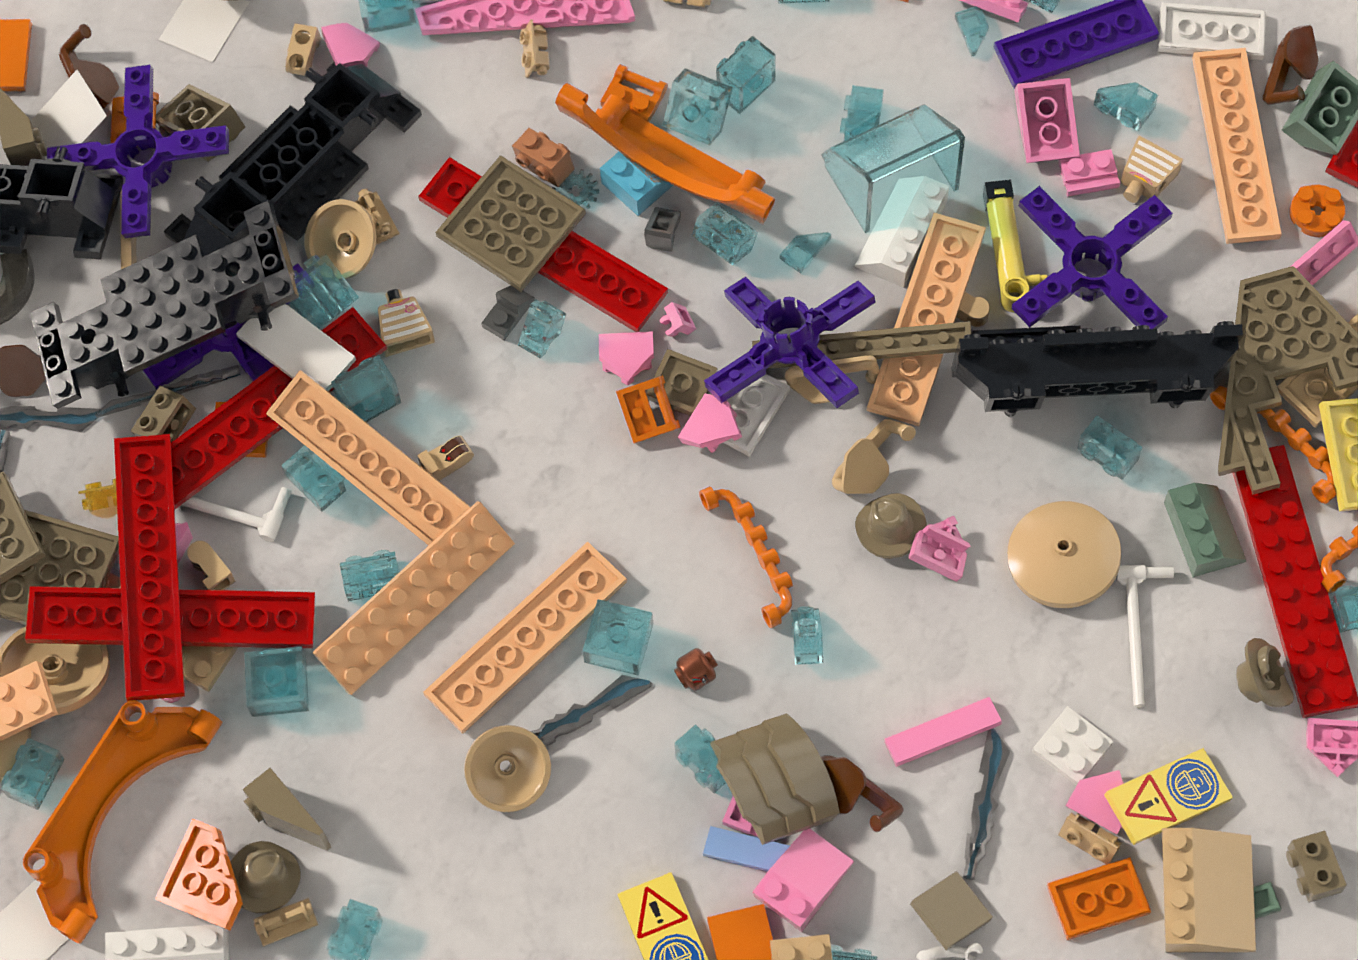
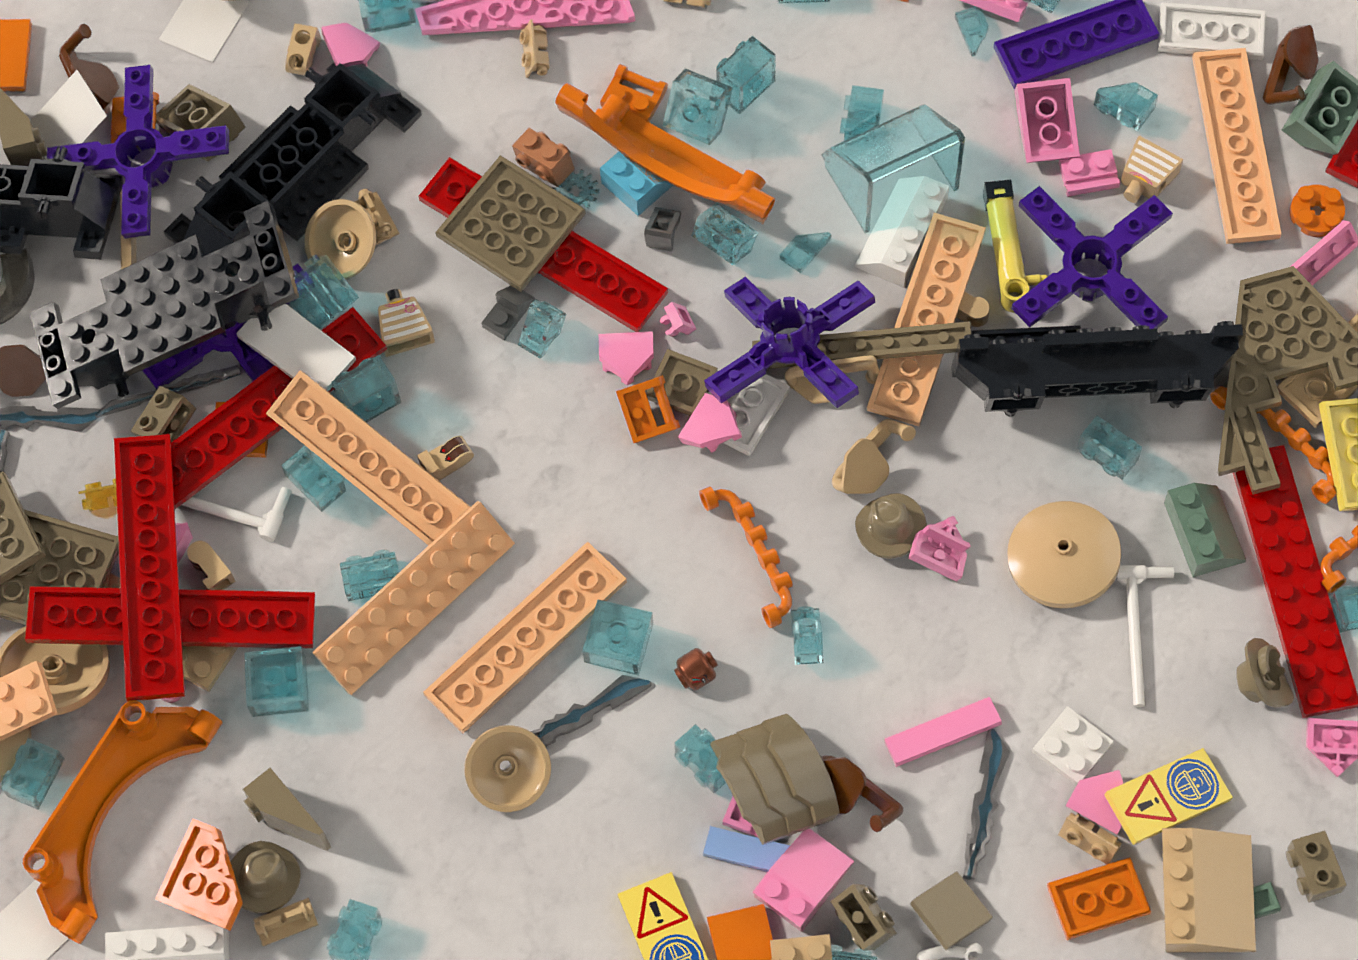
(864, 917): none -> dark tan brick

